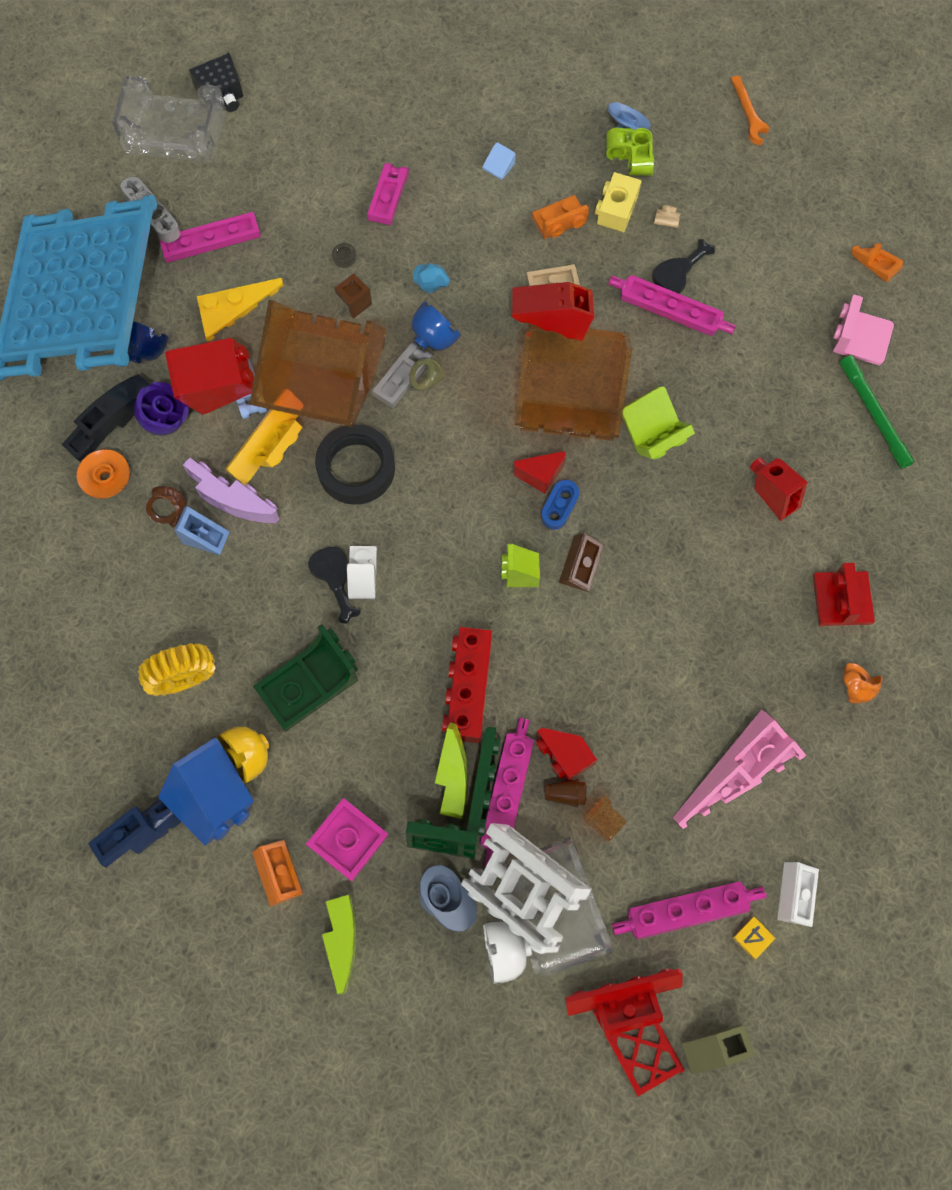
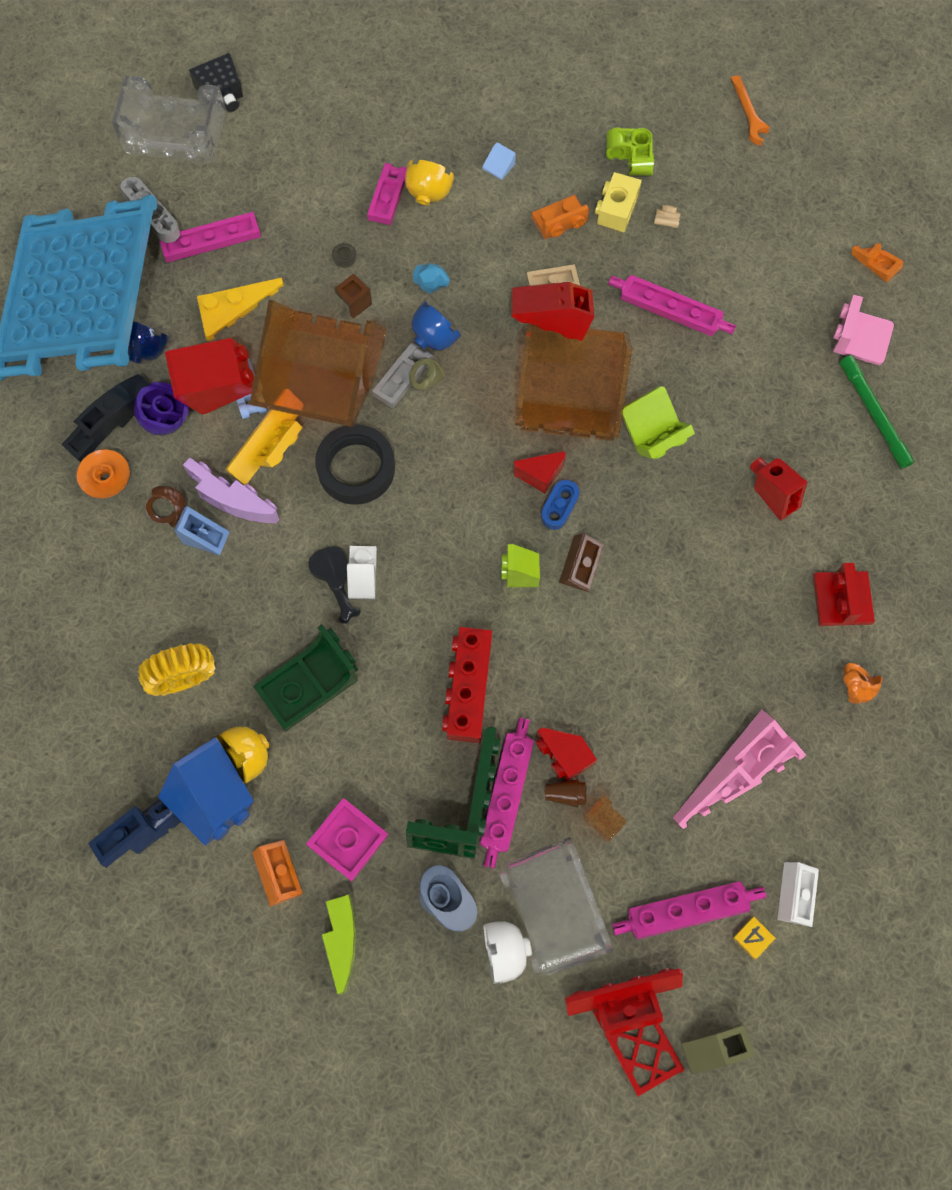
(427, 181): none -> yellow cylinder
(453, 774): lime slope -> none
(538, 869): white fence -> none
(628, 117): medium blue dish -> none
(672, 272): black piece -> none

